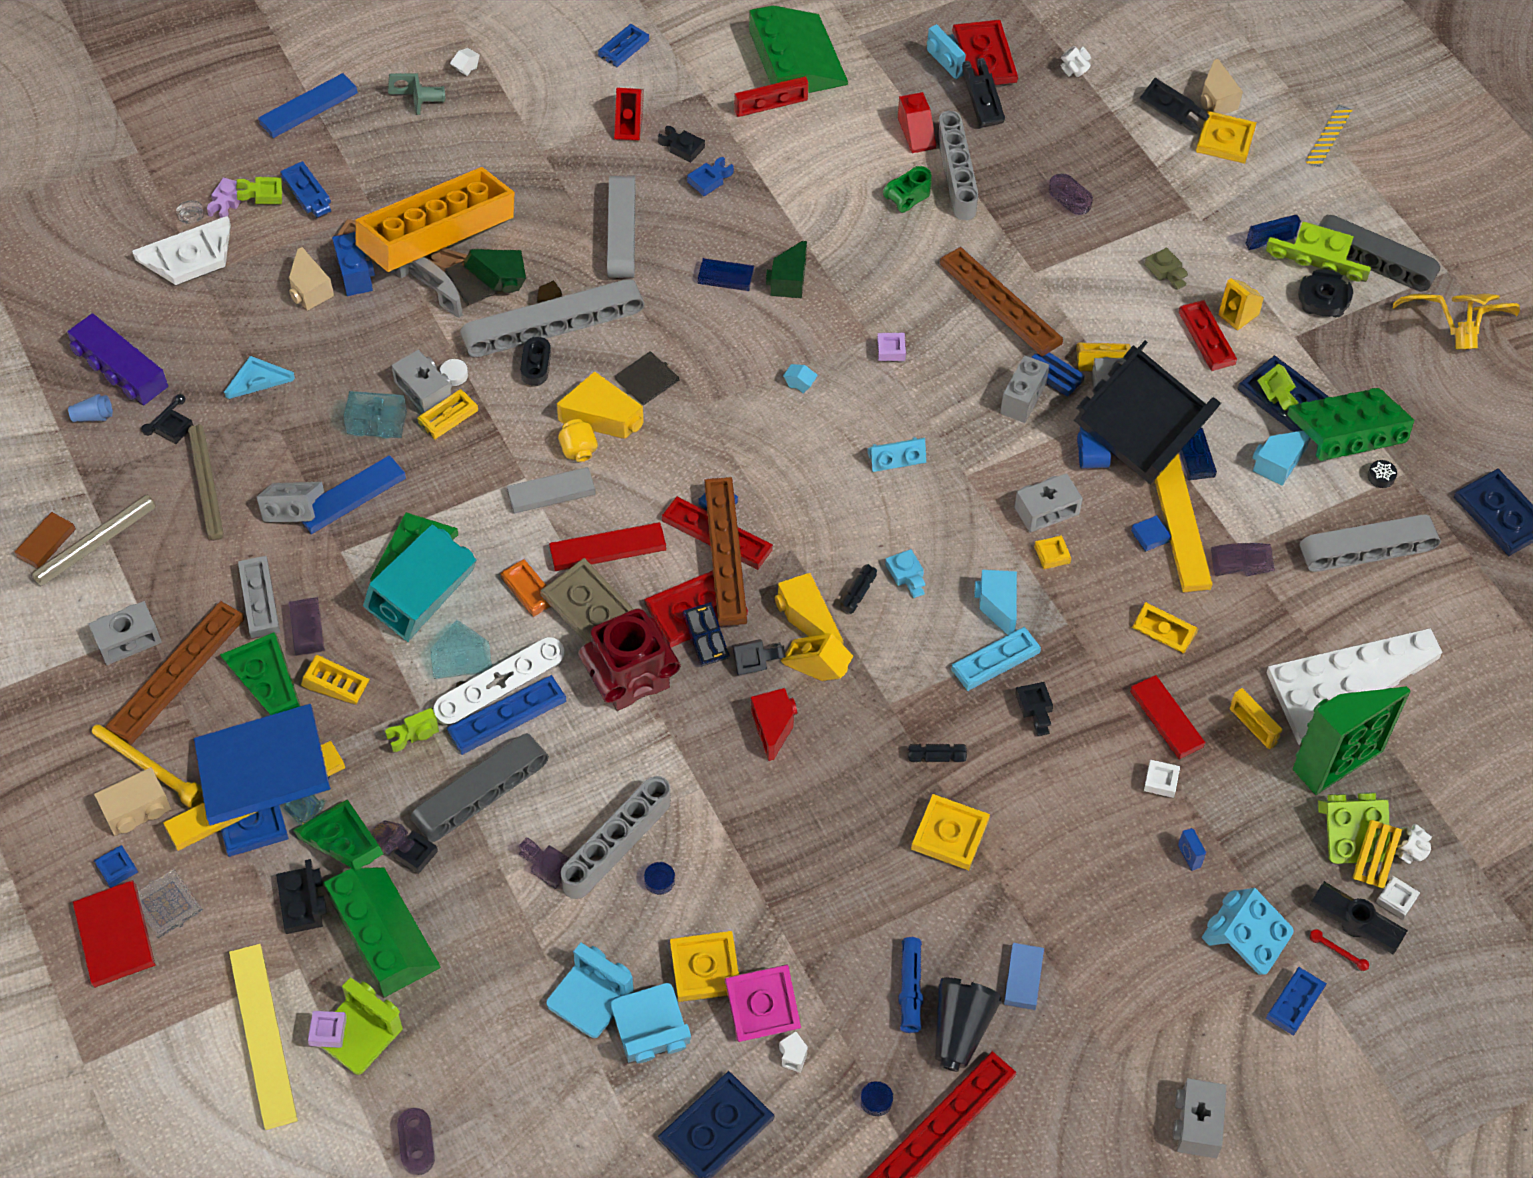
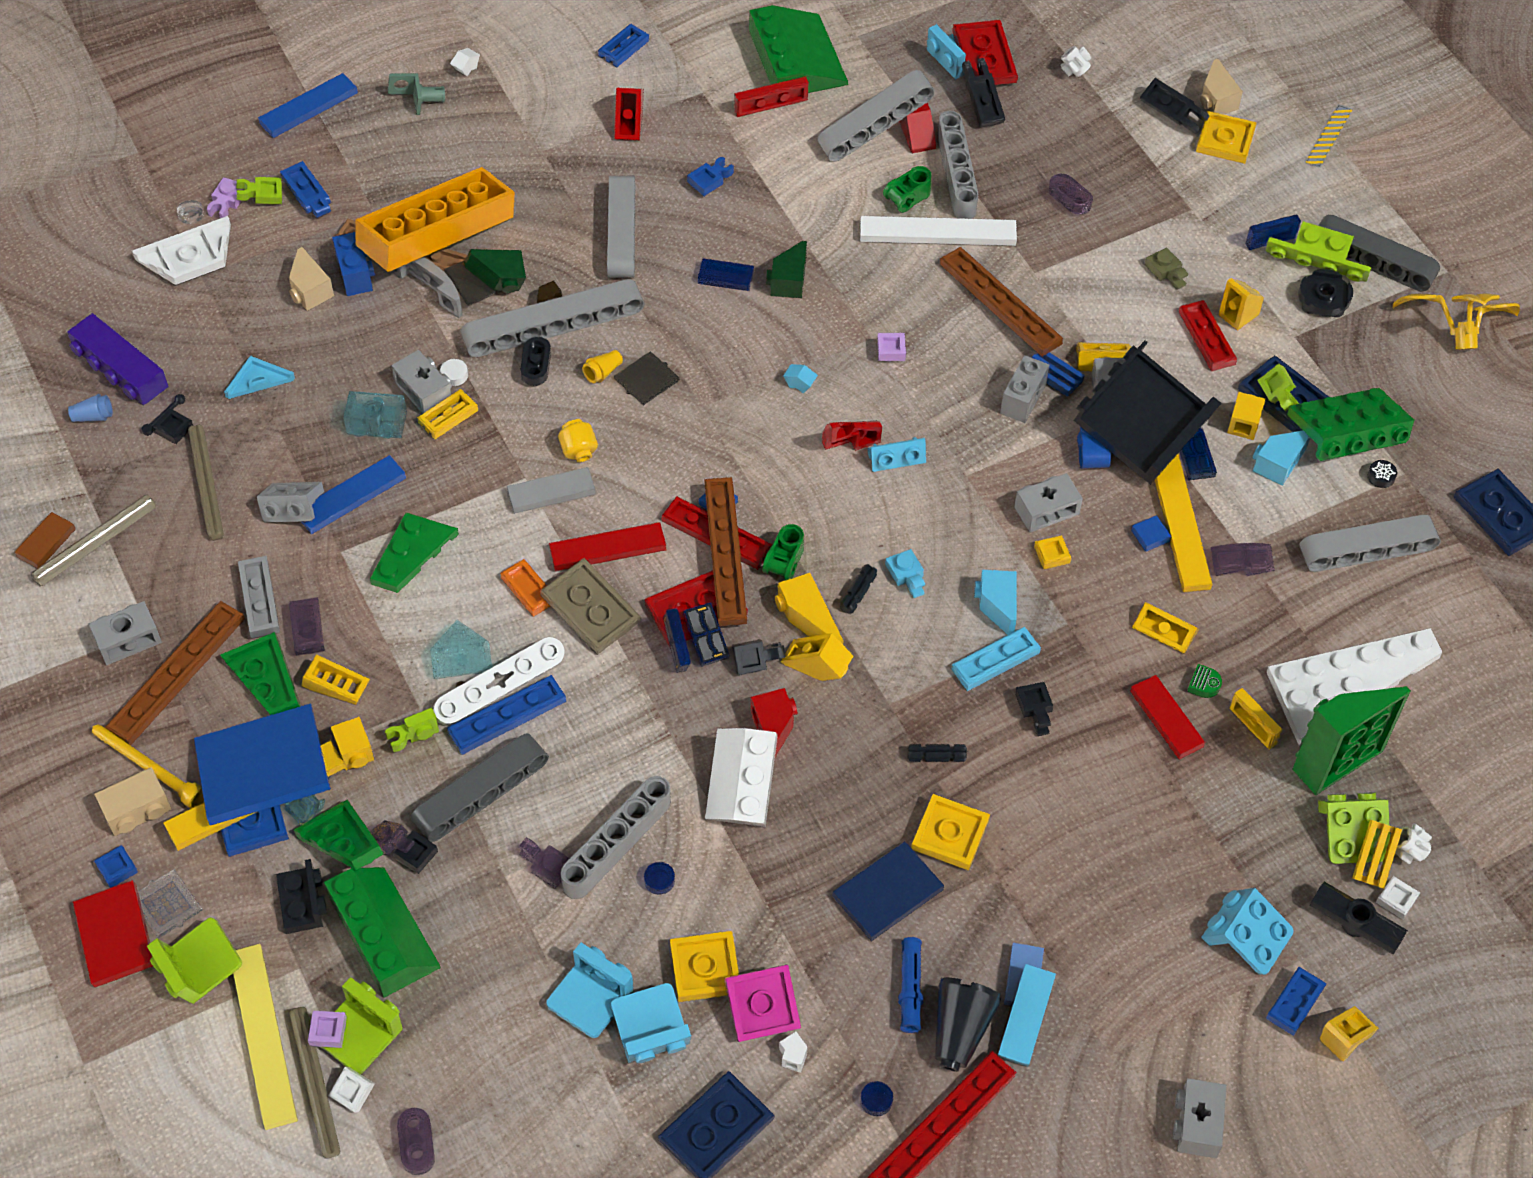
(195, 961): none -> lime bracket
(315, 1084): none -> dark tan axle
(351, 1089): none -> white tile
(352, 743): none -> yellow brick
(418, 582): teal slope -> none
(600, 366): none -> yellow cone
(602, 407): yellow slope -> none
(629, 658): dark red piece -> none
(676, 640): none -> clear blue tile
(682, 145): black plate -> none
(741, 776): none -> white slope
(784, 556): none -> green piece
(859, 433): none -> red slope
(876, 115): none -> light grey beam
(888, 891): none -> dark blue tile
(938, 230): none -> white tile
(1026, 1015): none -> medium azure tile
(1162, 778): white plate -> none
(1192, 849): blue tile -> none
(1205, 682): none -> green tile
(1246, 415): none -> yellow brick
(1317, 936): red hinge -> none
(1347, 1032): none -> yellow slope

